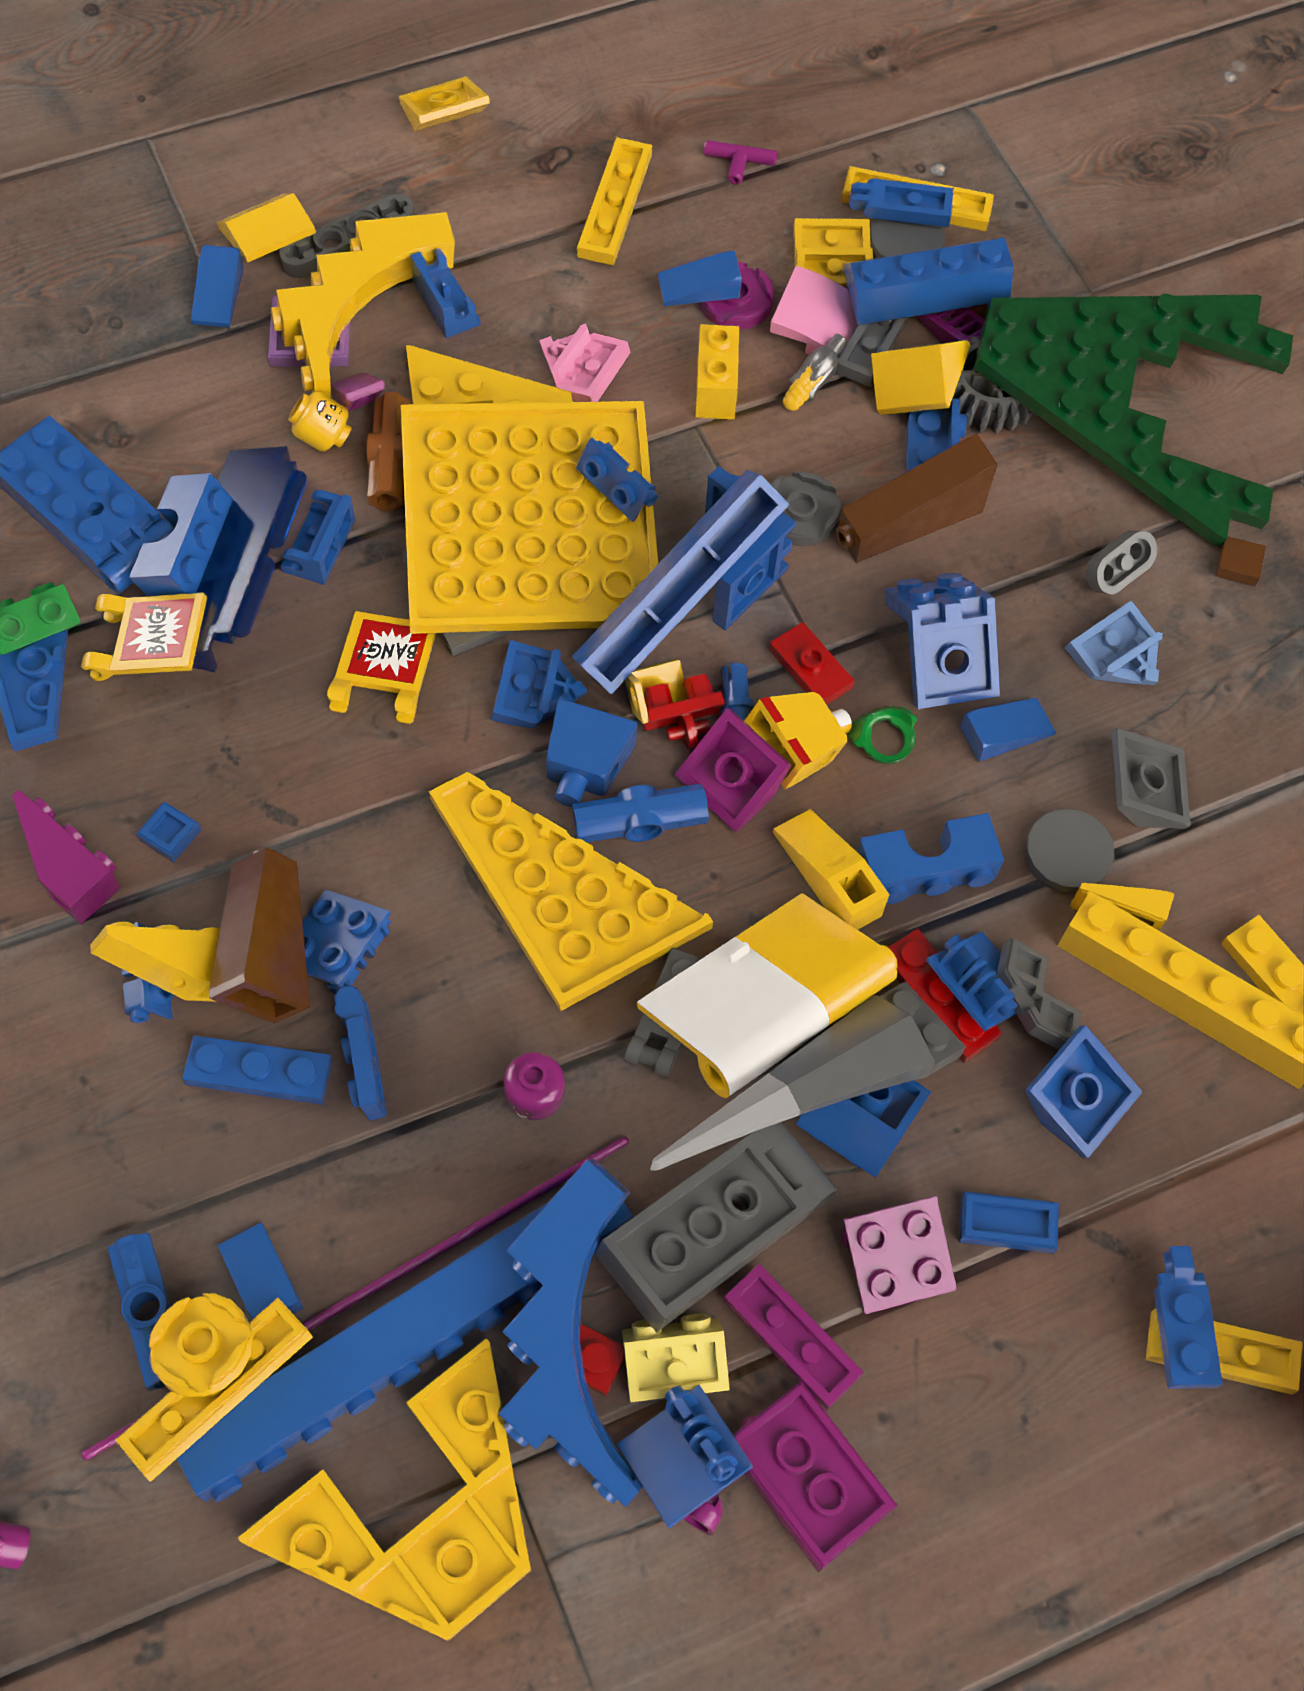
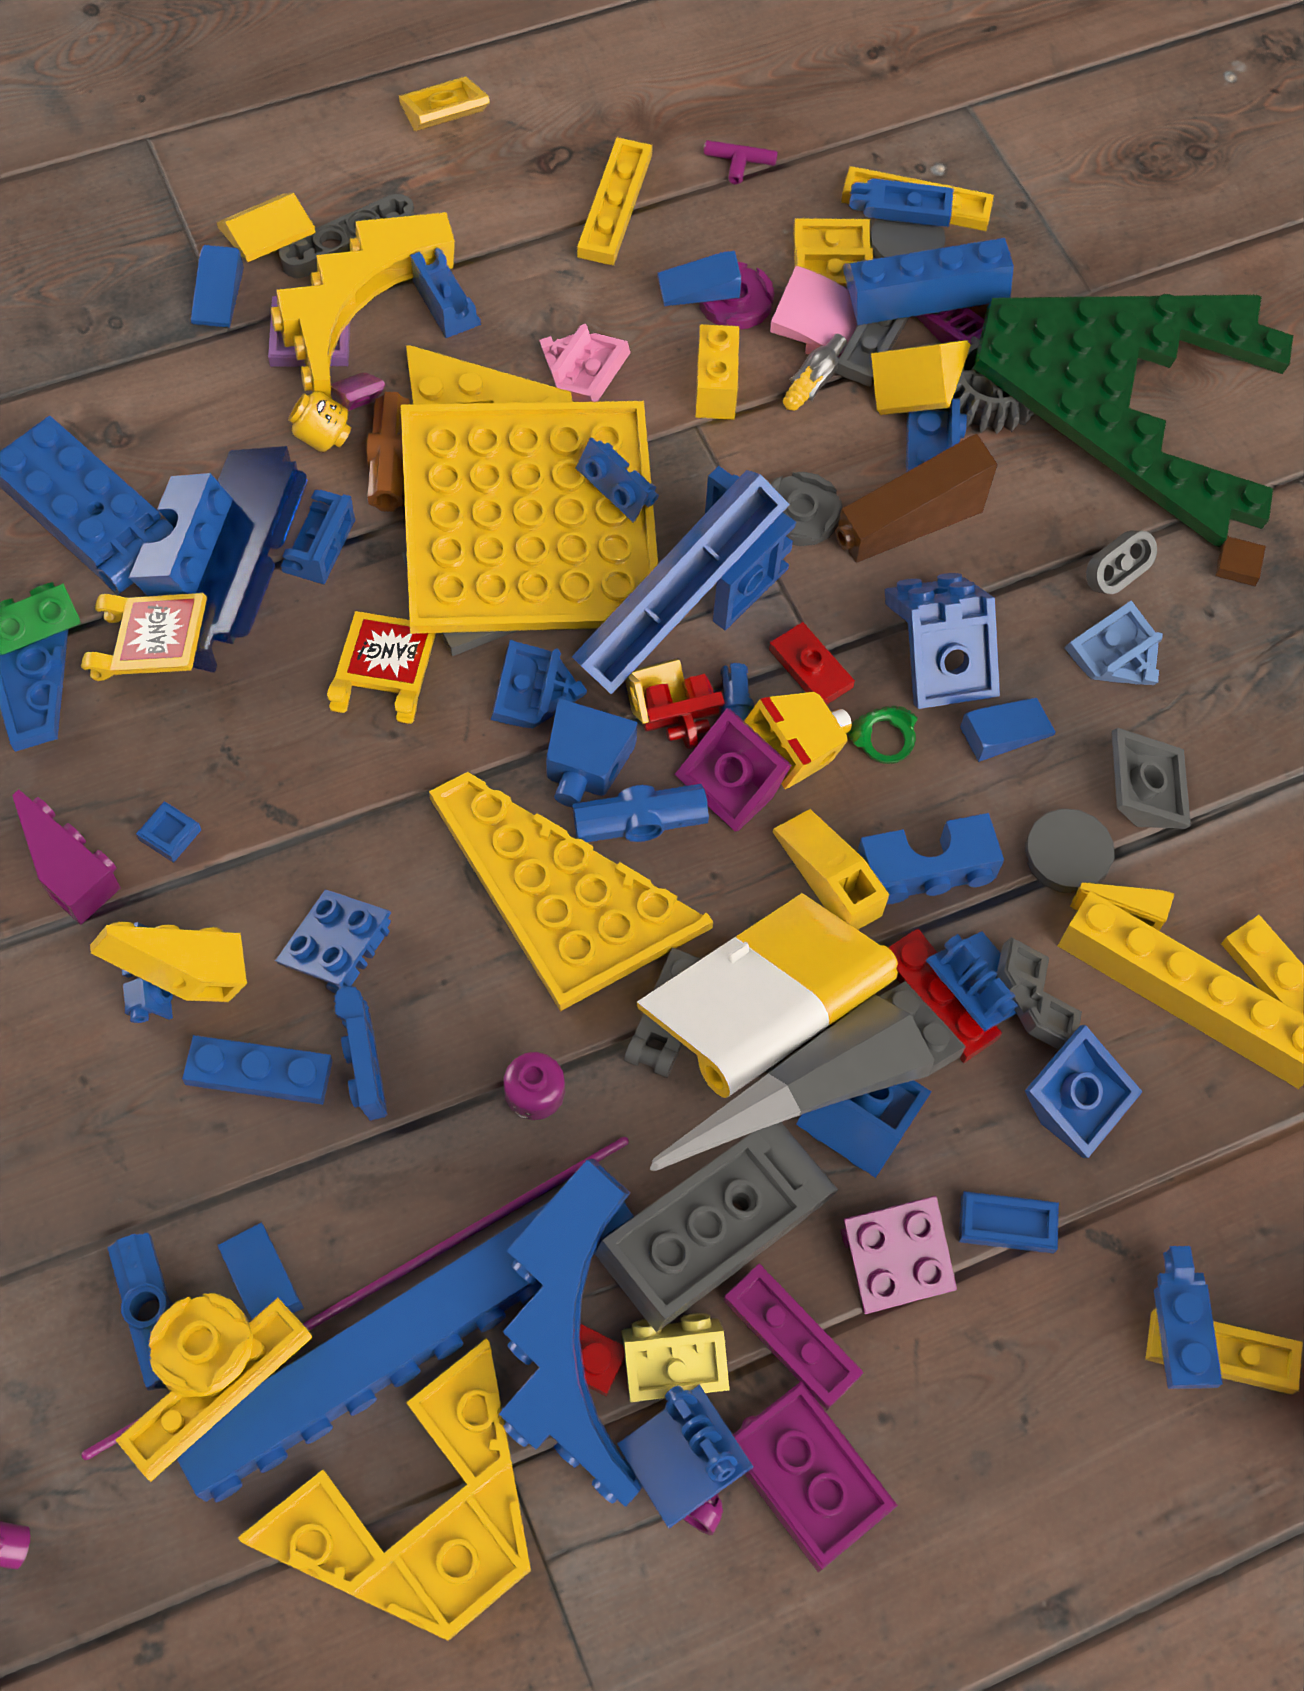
(262, 940): reddish brown slope -> none

